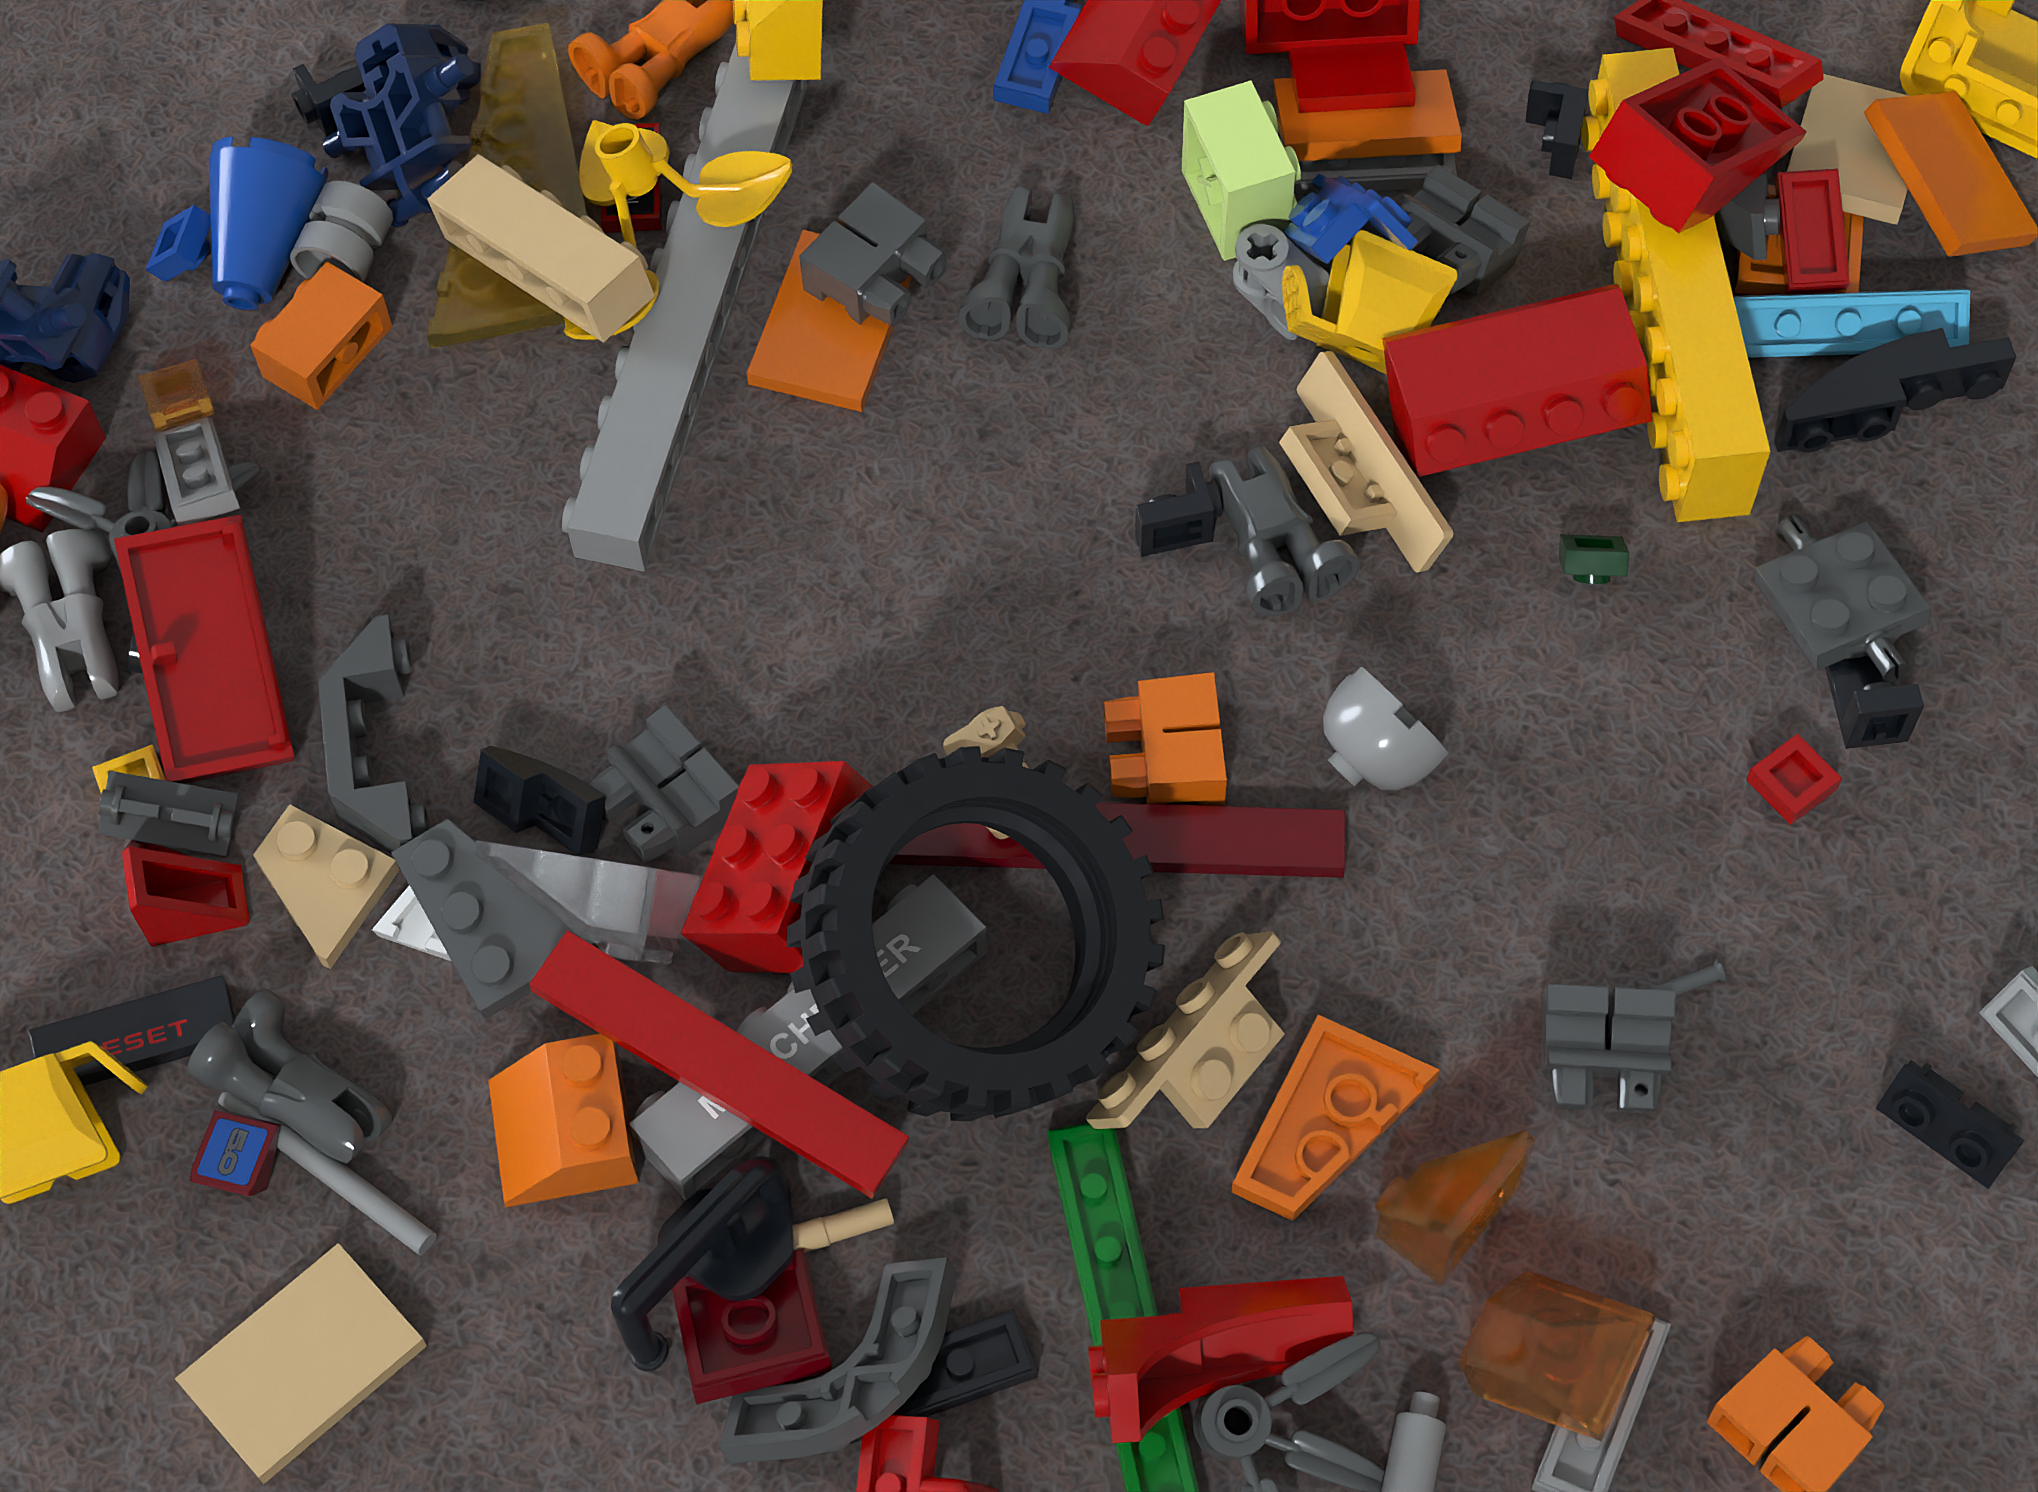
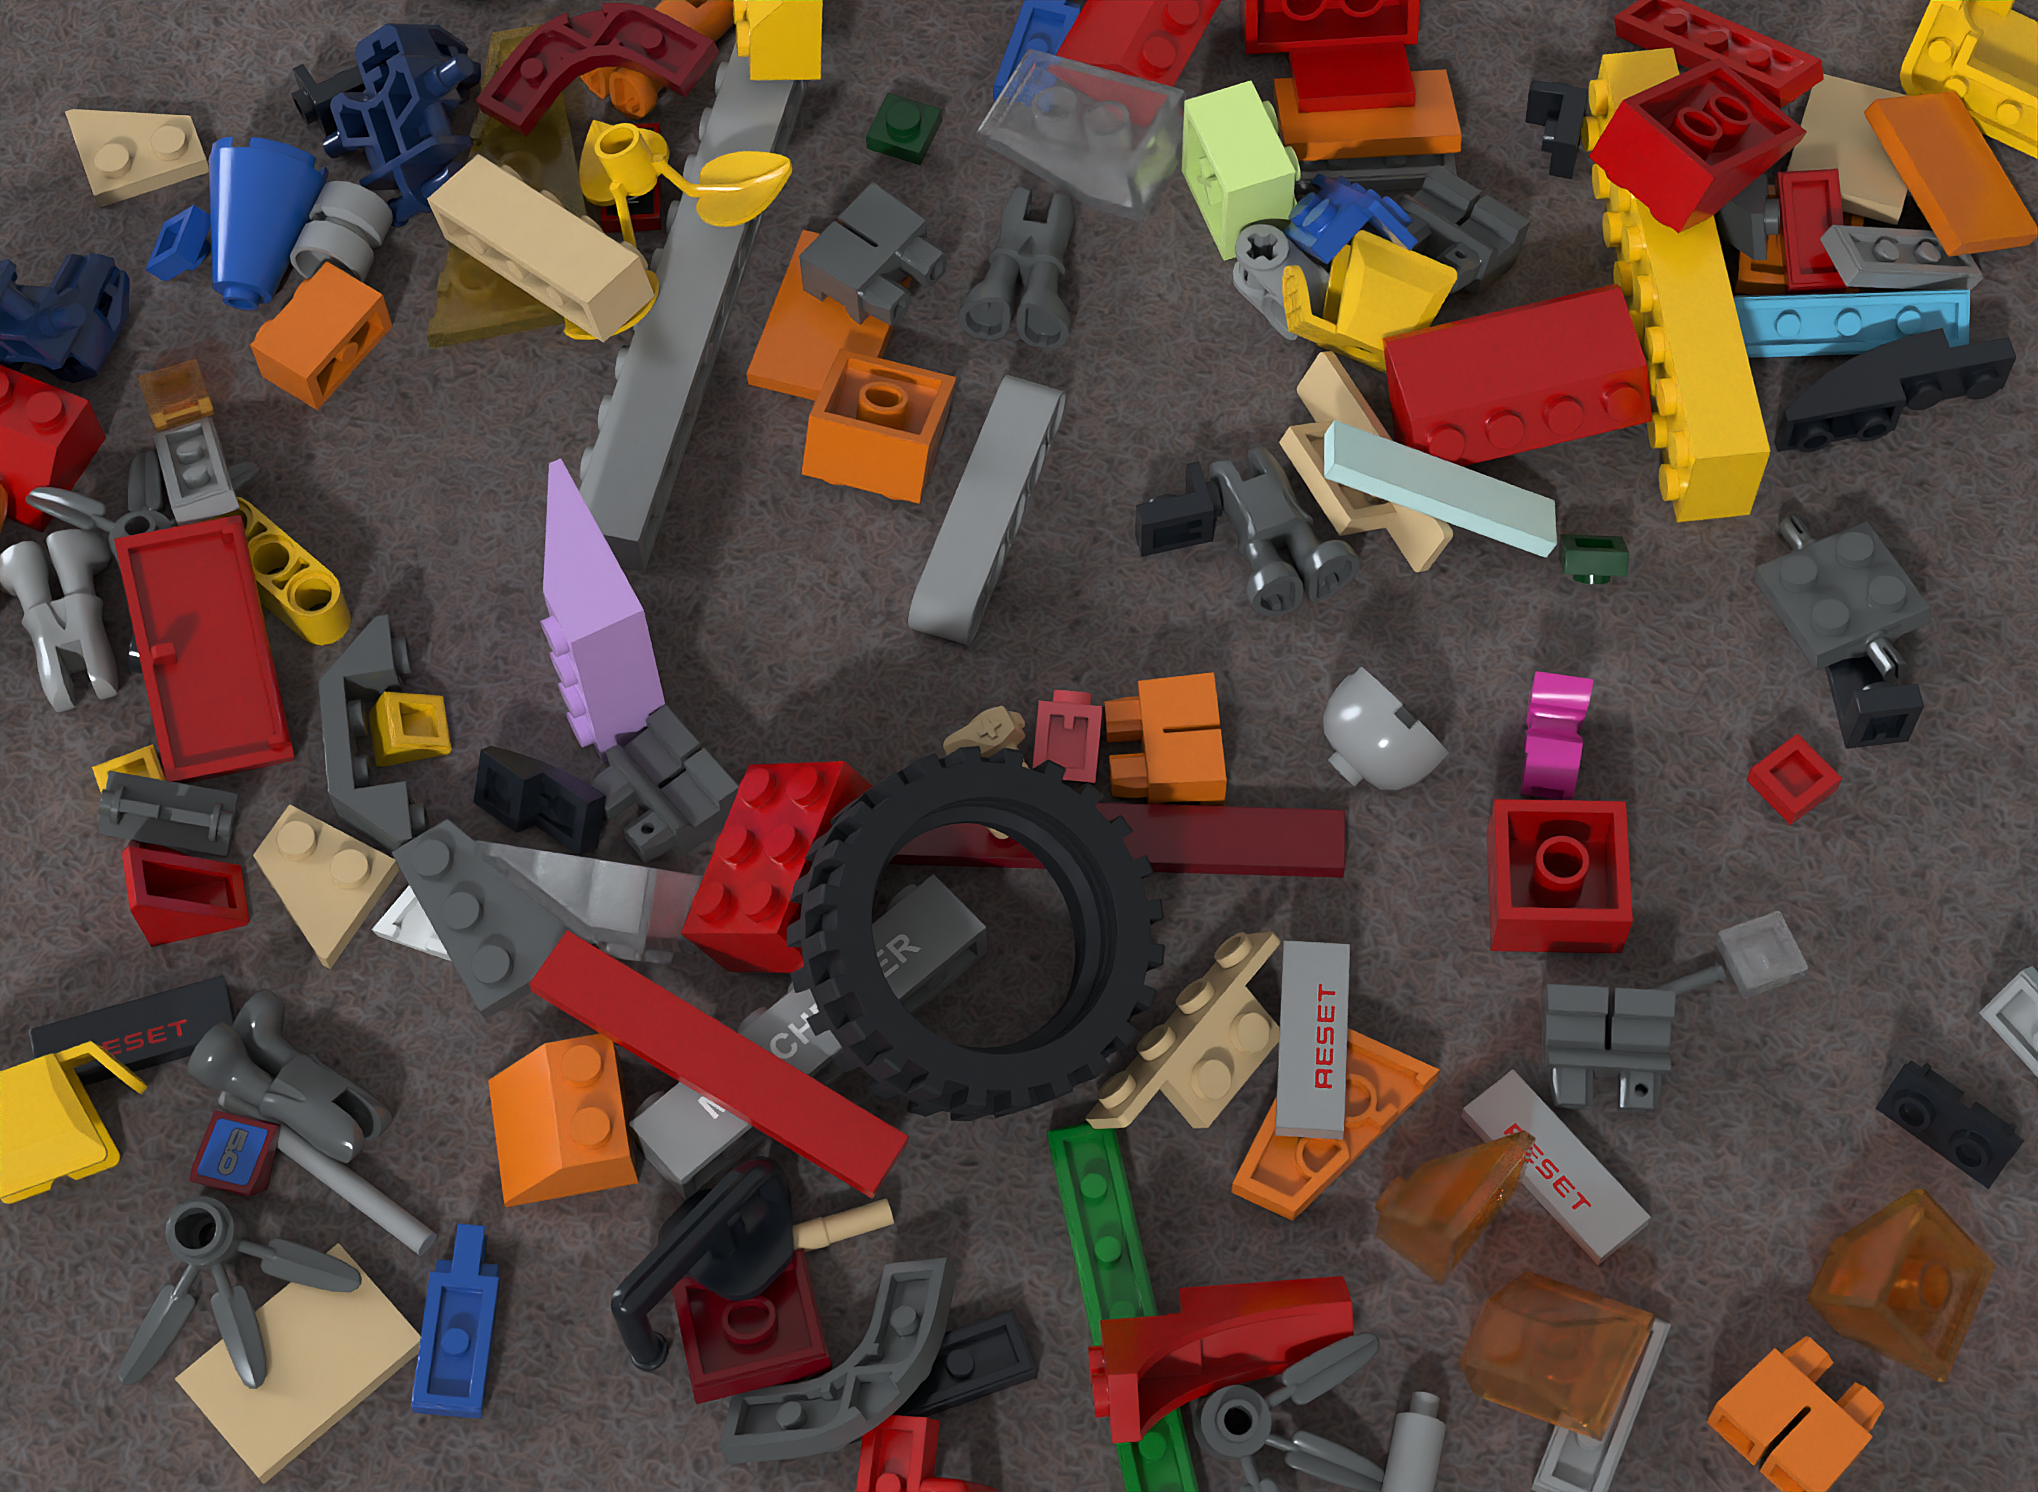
(135, 151): none -> tan wing
(232, 1304): none -> dark grey plant
(298, 585): none -> yellow beam
(408, 728): none -> yellow slope
(458, 1330): none -> blue hinge
(573, 46): none -> dark red plate
(594, 626): none -> lavender slope
(877, 426): none -> orange slope
(904, 128): none -> dark green plate
(987, 510): none -> light grey beam
(1069, 734): none -> coral bracket
(1089, 131): none -> clear slope
(1312, 1040): none -> light grey tile
(1439, 488): none -> light aqua tile
(1552, 742): none -> dark pink leg
(1558, 876): none -> red brick
(1560, 1168): none -> light grey tile
(1761, 954): none -> clear tile
(1897, 259): none -> light grey tile
(1904, 1284): none -> clear orange slope

